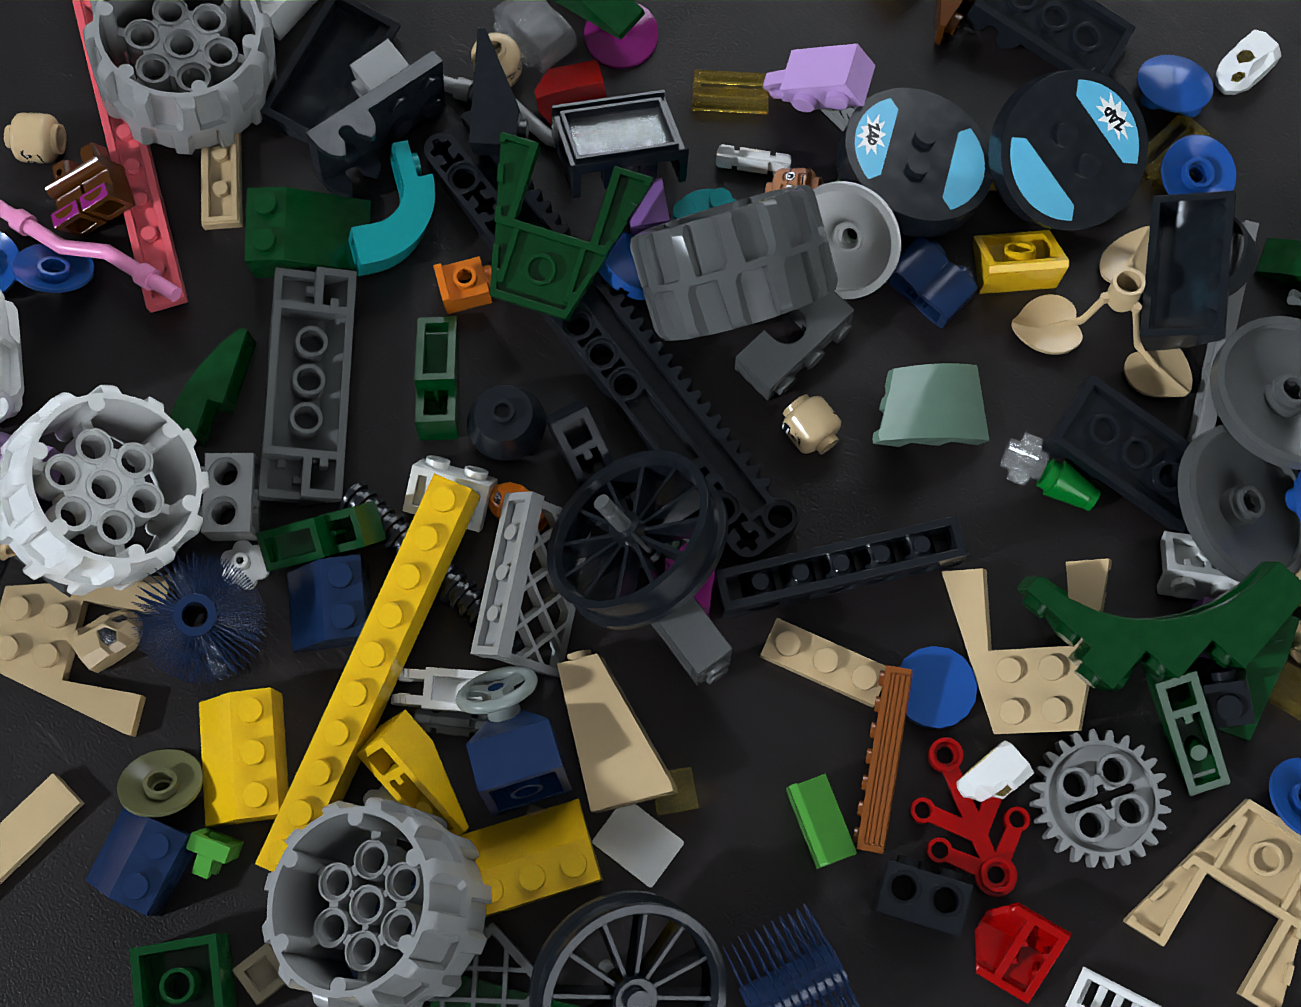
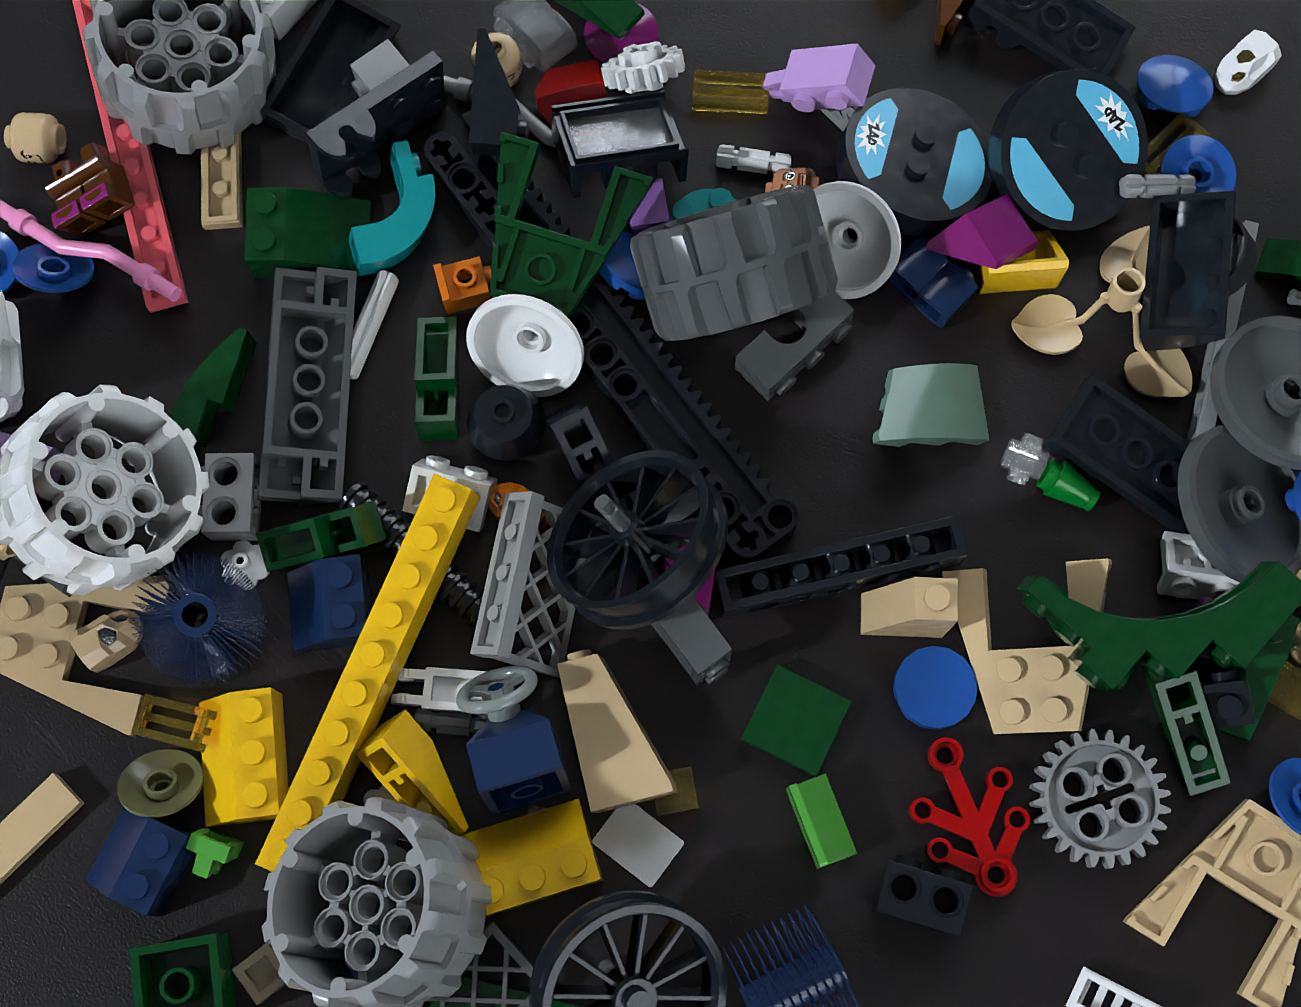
(198, 729): none -> clear yellow tile
(371, 319): none -> white axle
(525, 344): none -> white dish
(643, 67): none -> white gear
(796, 720): none -> dark green tile
(811, 424): tan head -> none
(823, 662): tan plate -> none
(883, 759): dark orange piece -> none
(911, 608): none -> tan slope
(987, 235): none -> magenta slope
(995, 774): white rock -> none
(1017, 948): red slope -> none
(1156, 185): none -> light grey axle

